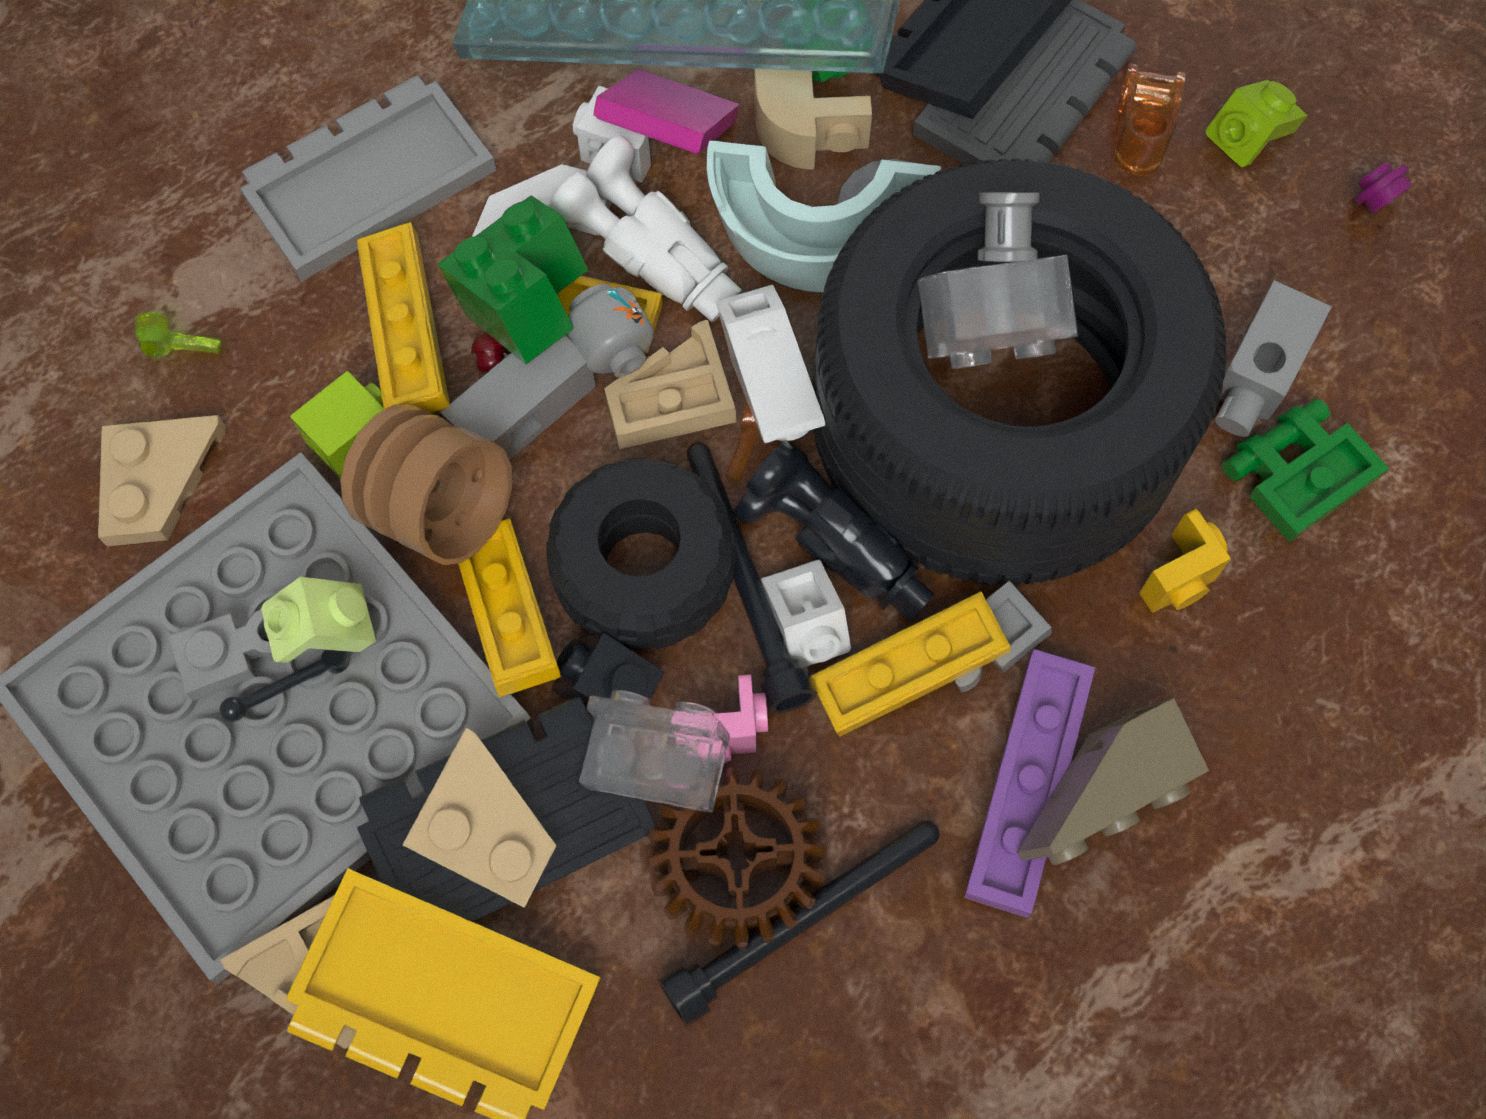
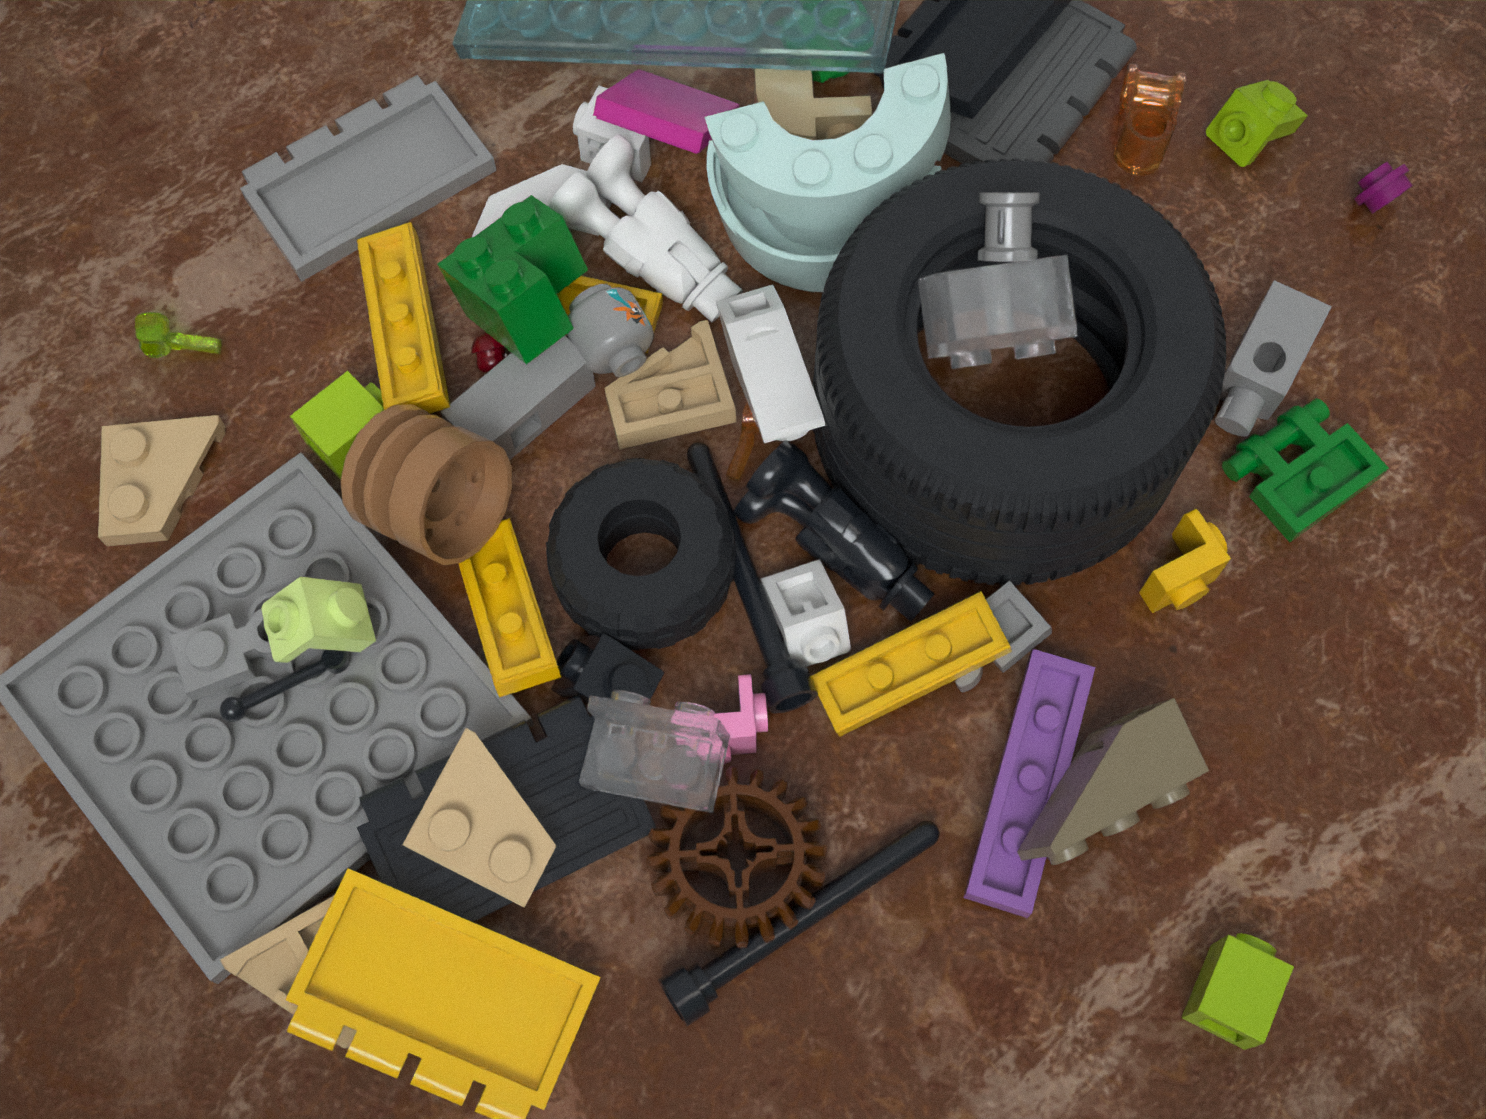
(843, 178): none -> light aqua brick
(1238, 990): none -> lime brick

